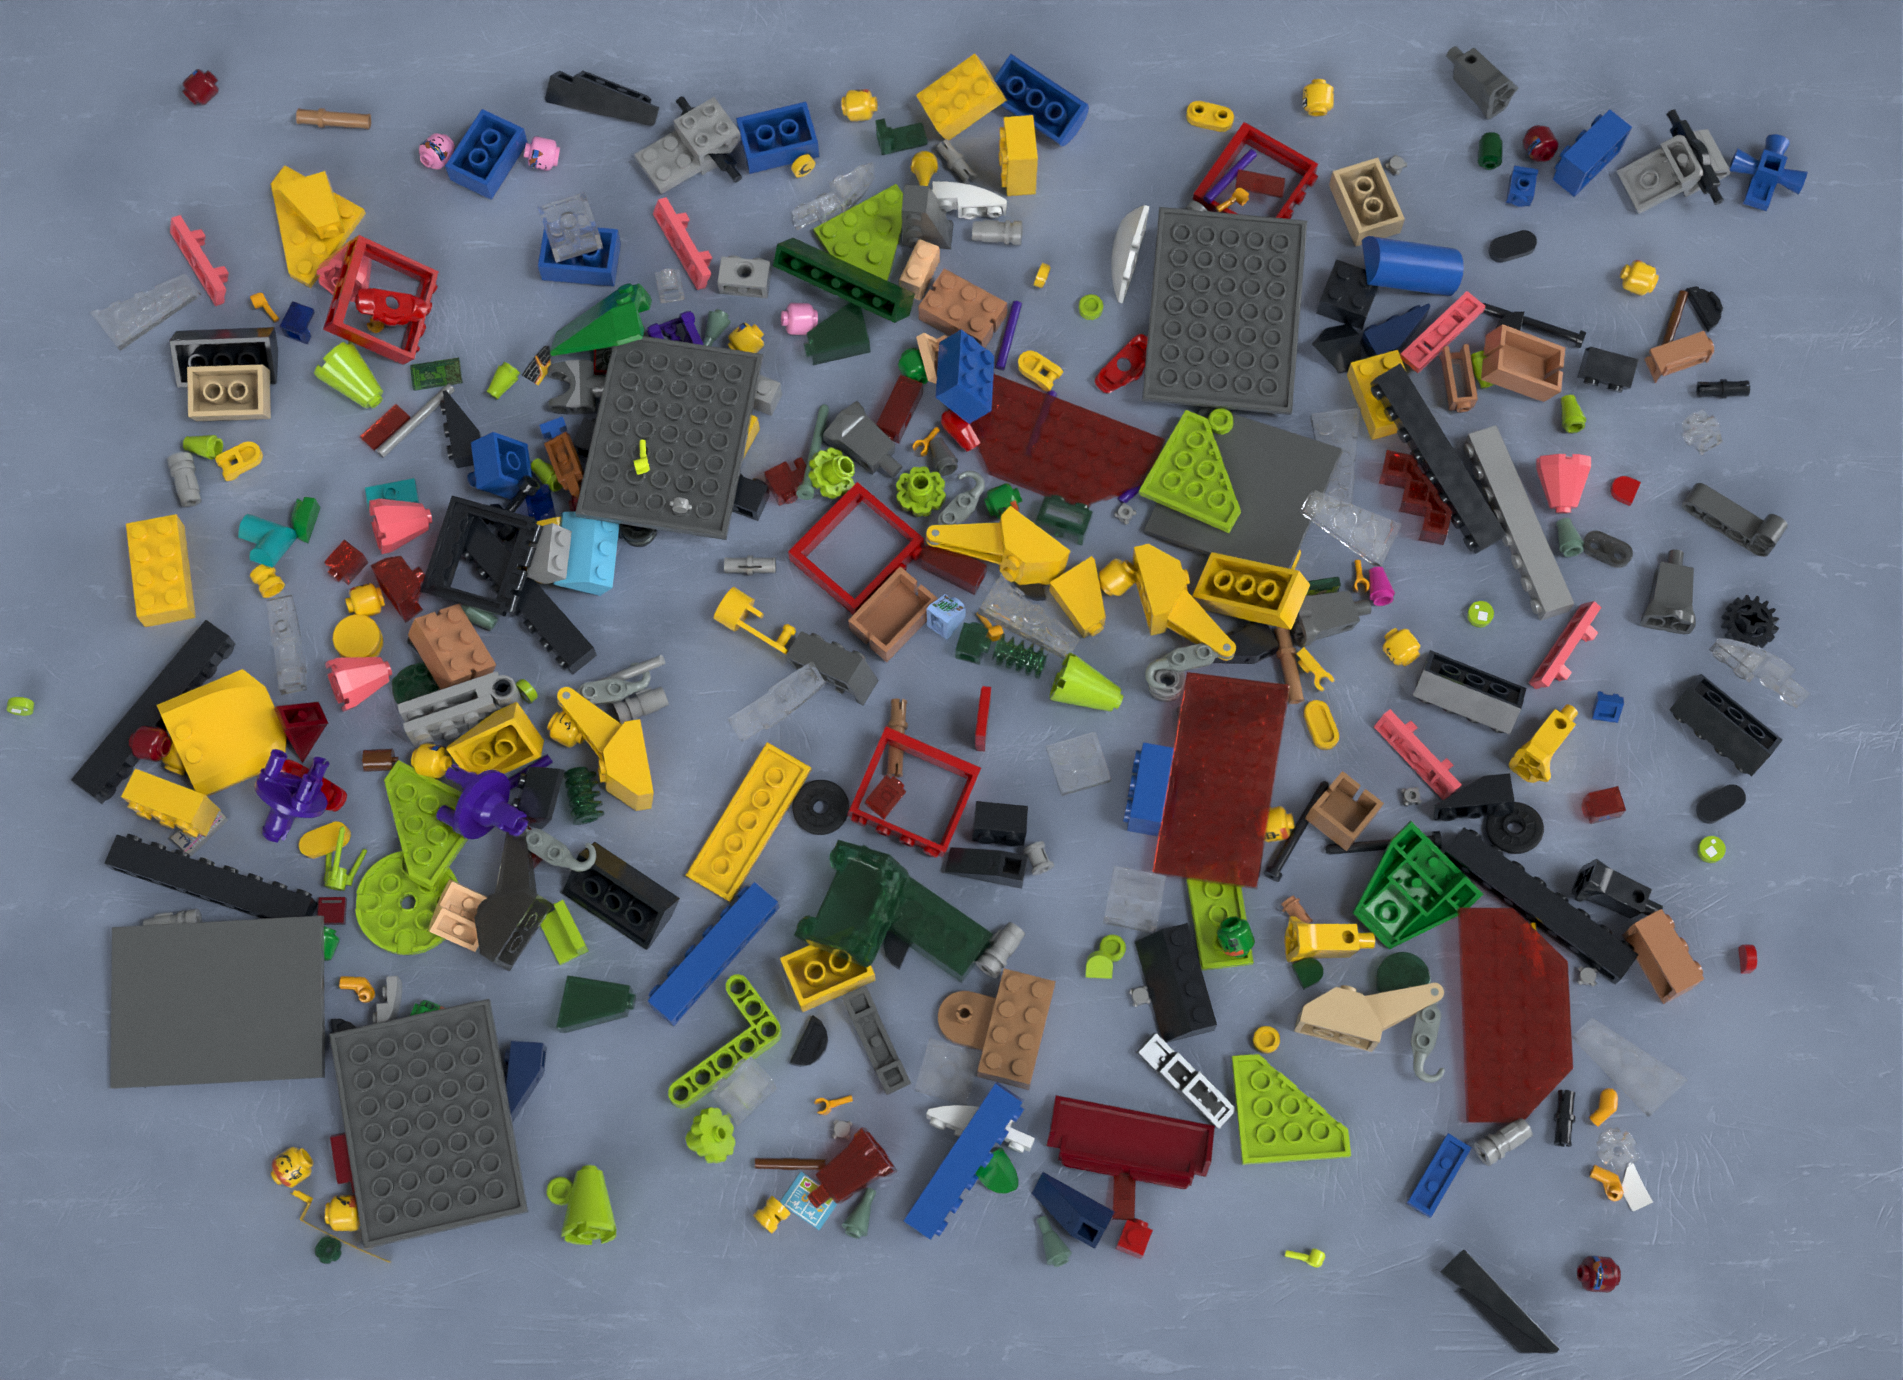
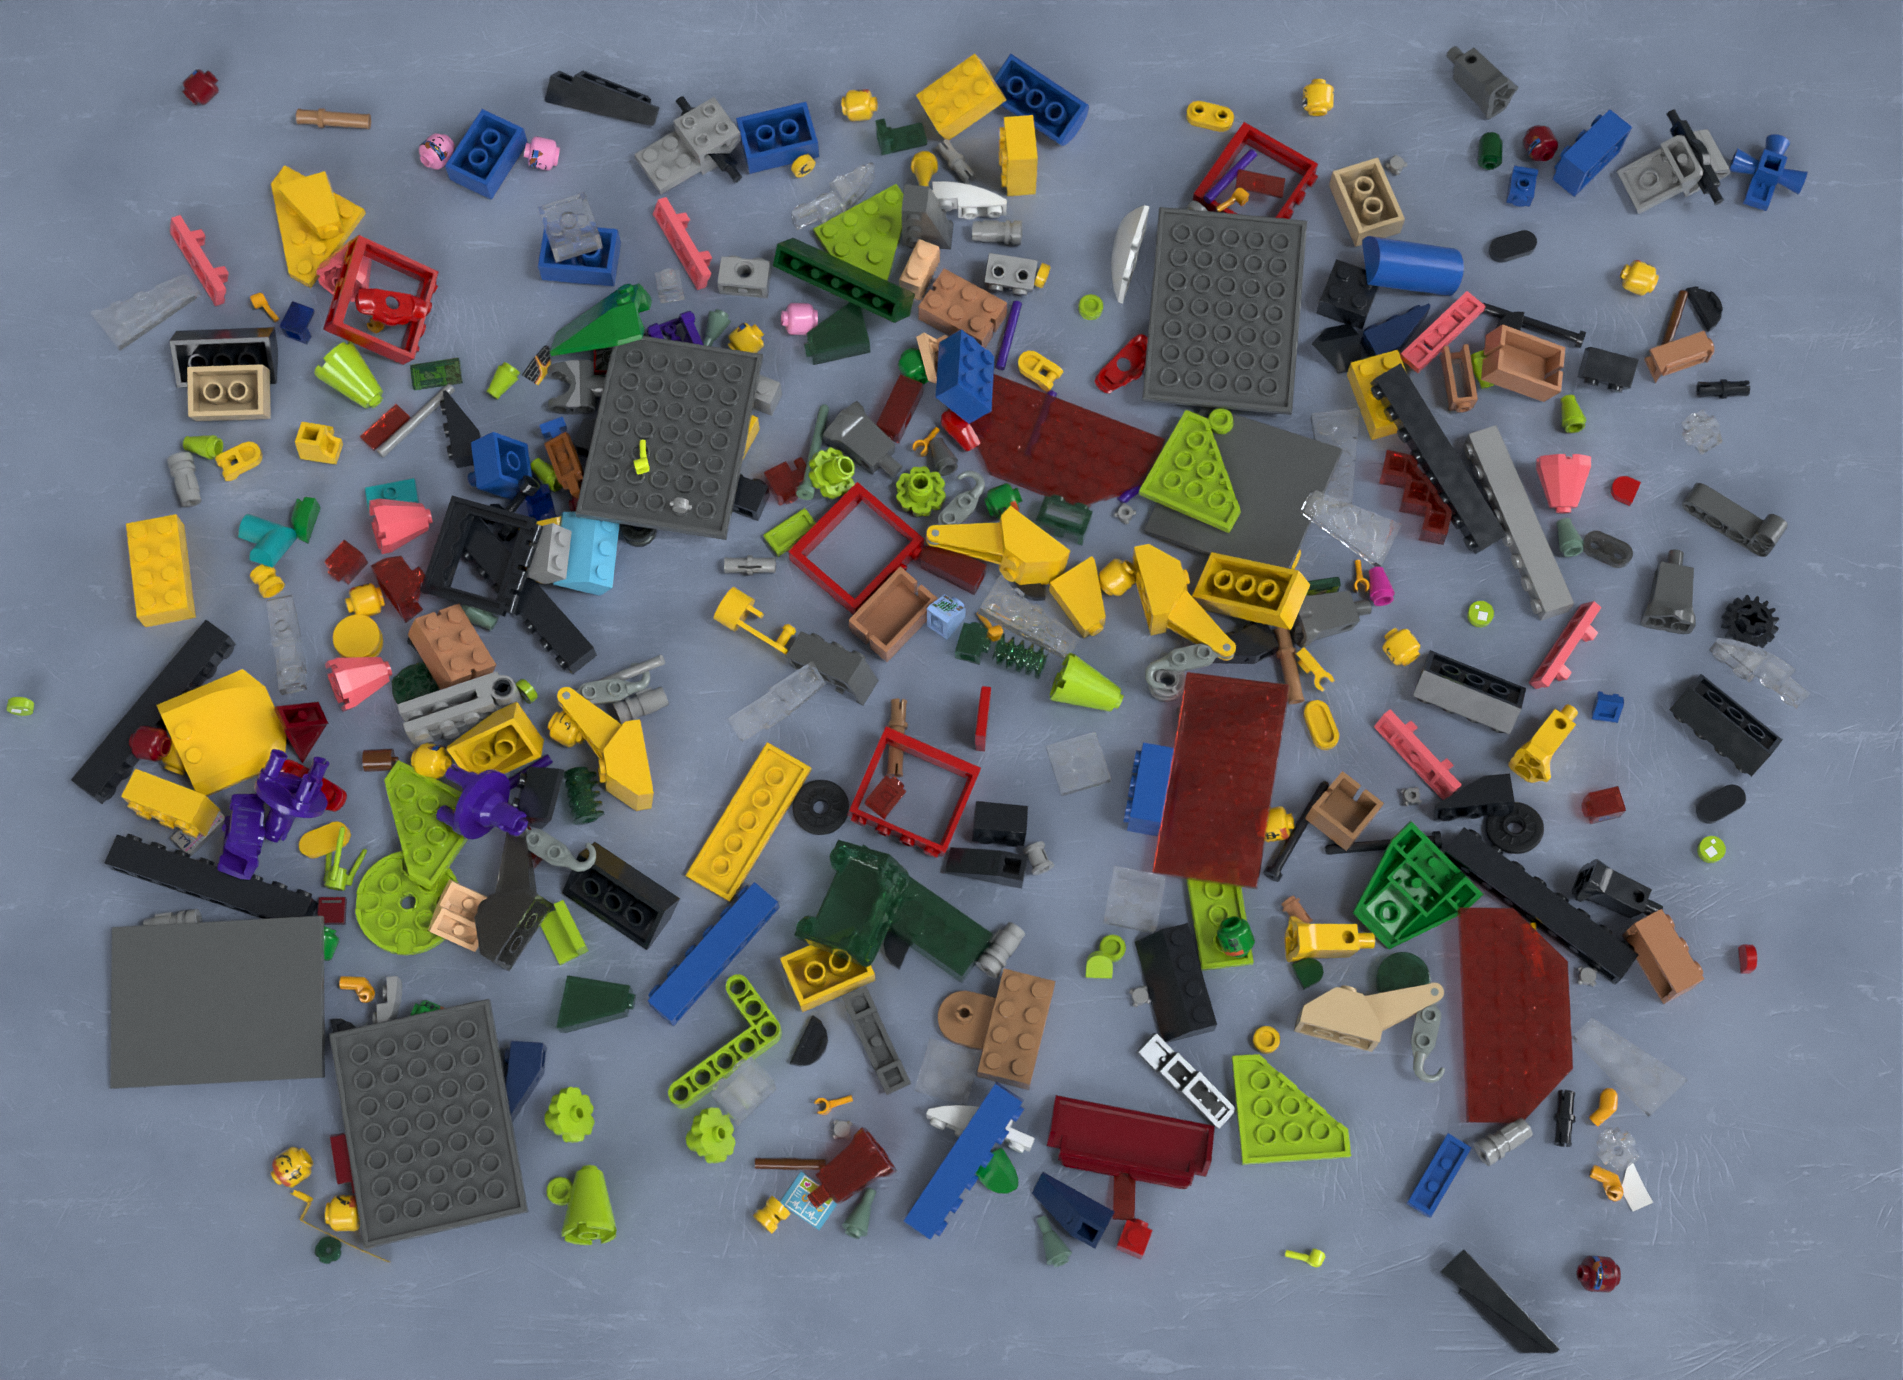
(242, 836): none -> dark purple piece
(317, 443): none -> yellow brick
(570, 1115): none -> lime plant
(789, 532): none -> lime tile
(1010, 269): none -> light grey brick

